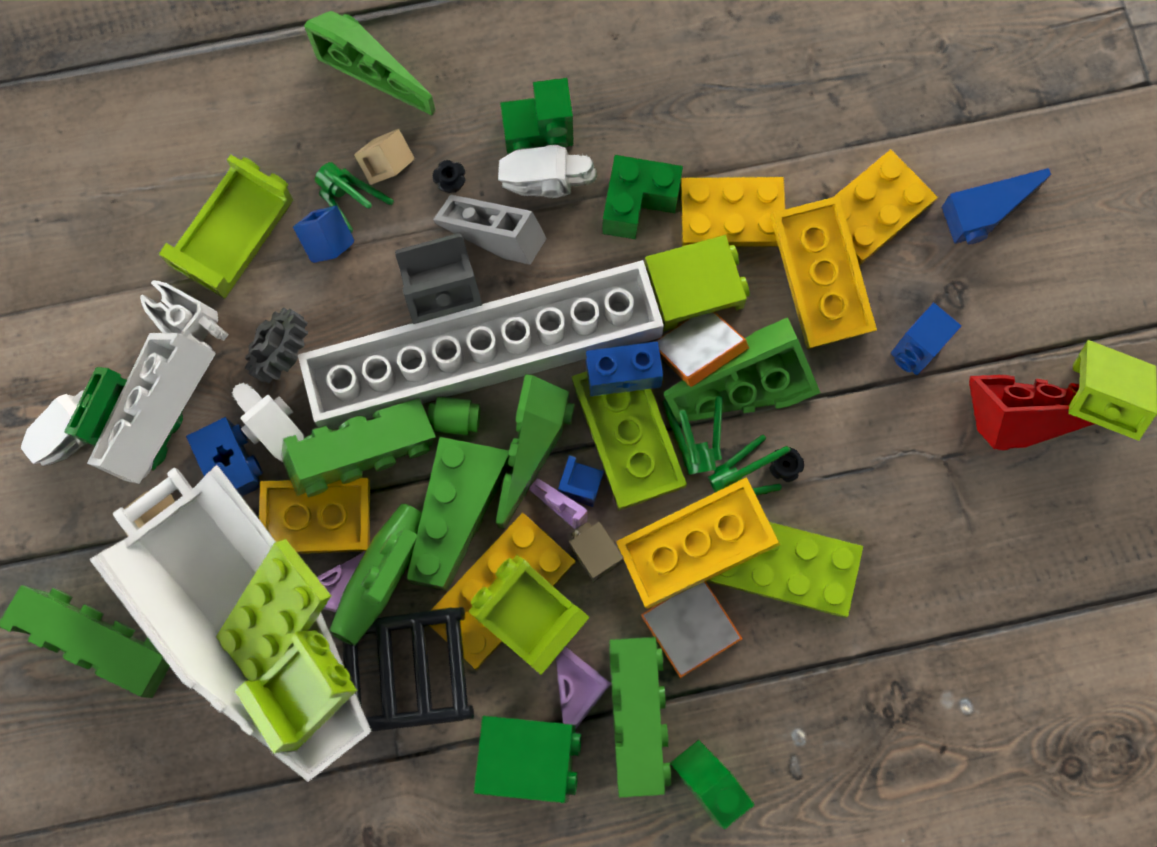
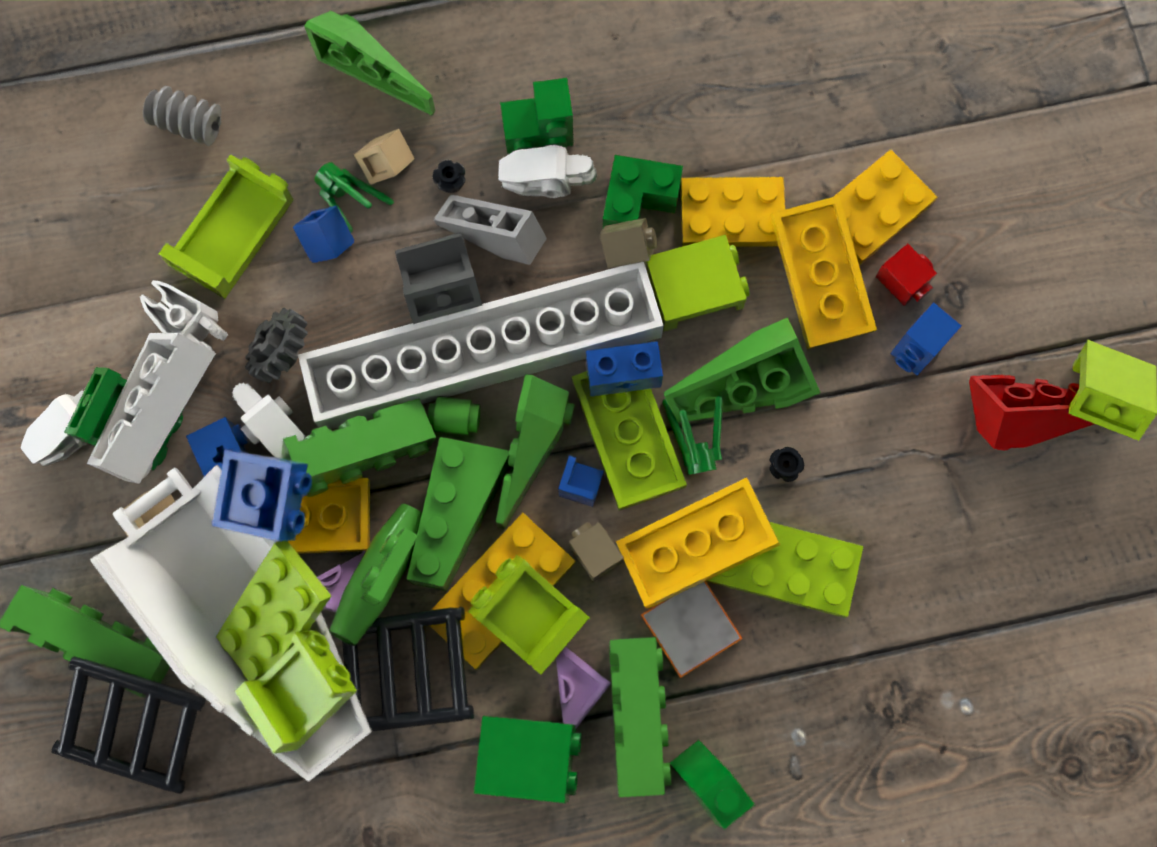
(154, 694): none -> black bar
(182, 115): none -> light grey piece
(261, 495): none -> blue plate
(563, 506): lavender tile -> none
(628, 242): none -> dark tan brick
(700, 347): flat silver tile -> none
(725, 476): green plant -> none
(907, 275): none -> red brick
(979, 210): blue slope -> none

